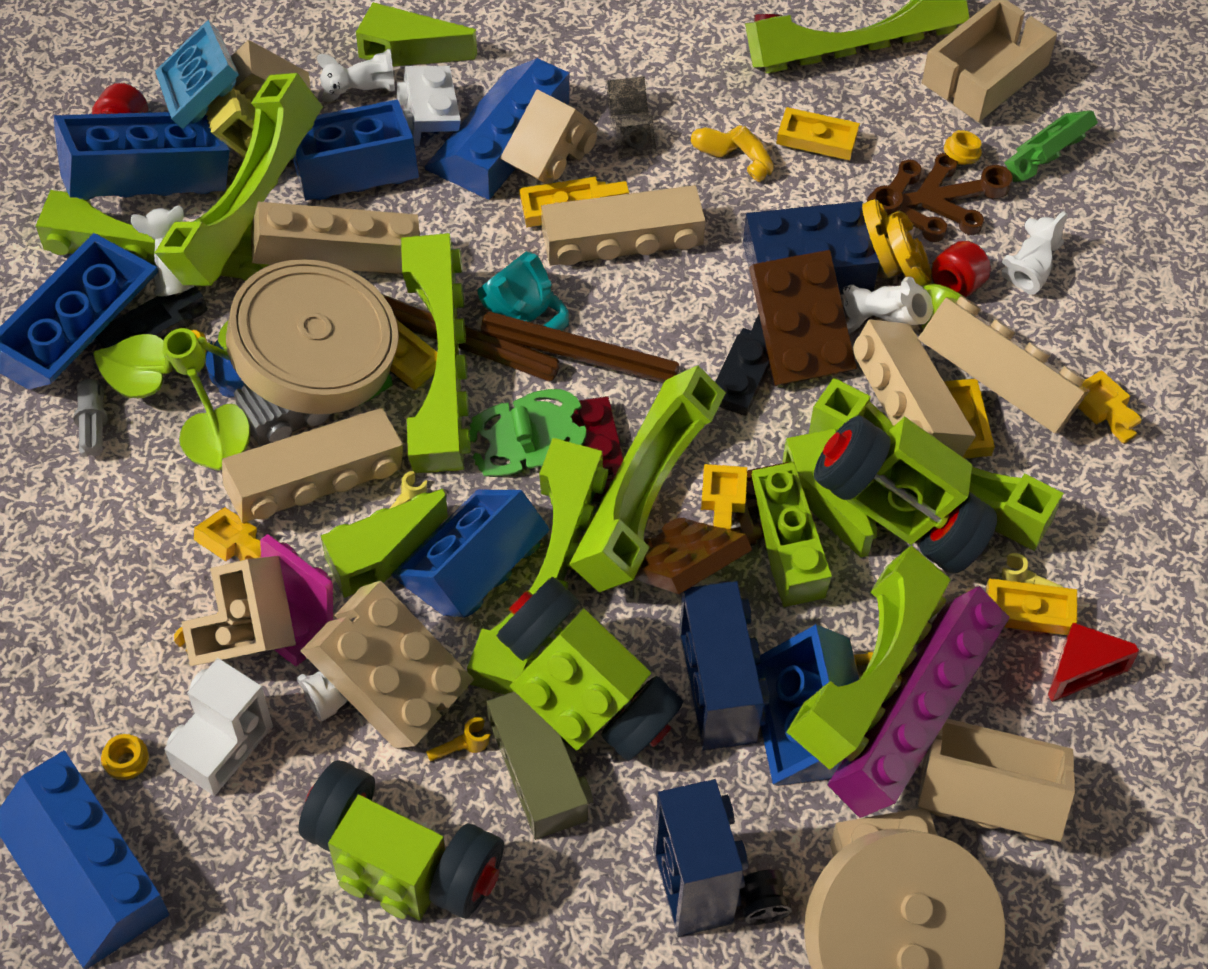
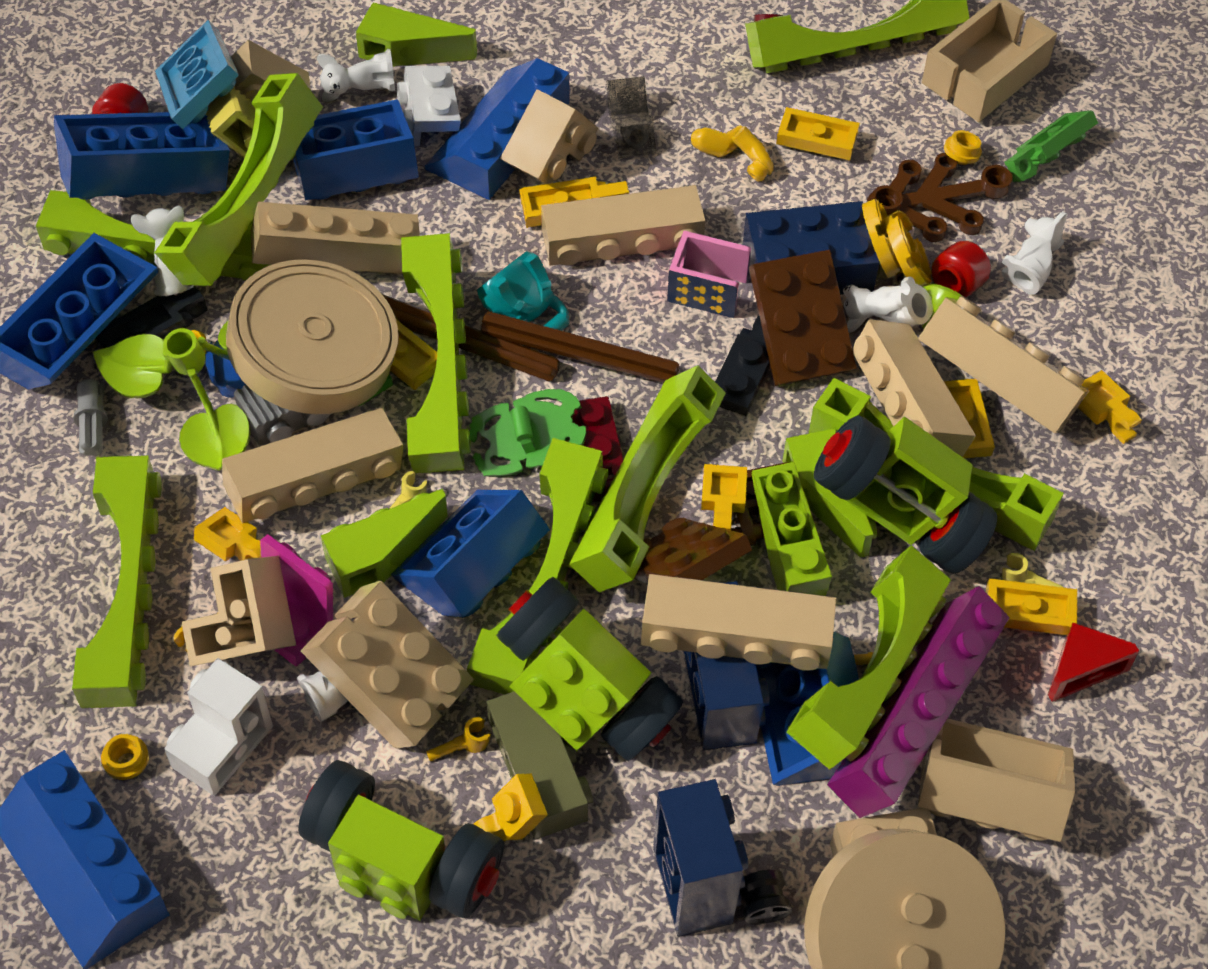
(110, 665): none -> lime arch
(517, 809): none -> yellow plate
(713, 258): none -> piece
(738, 622): none -> tan brick

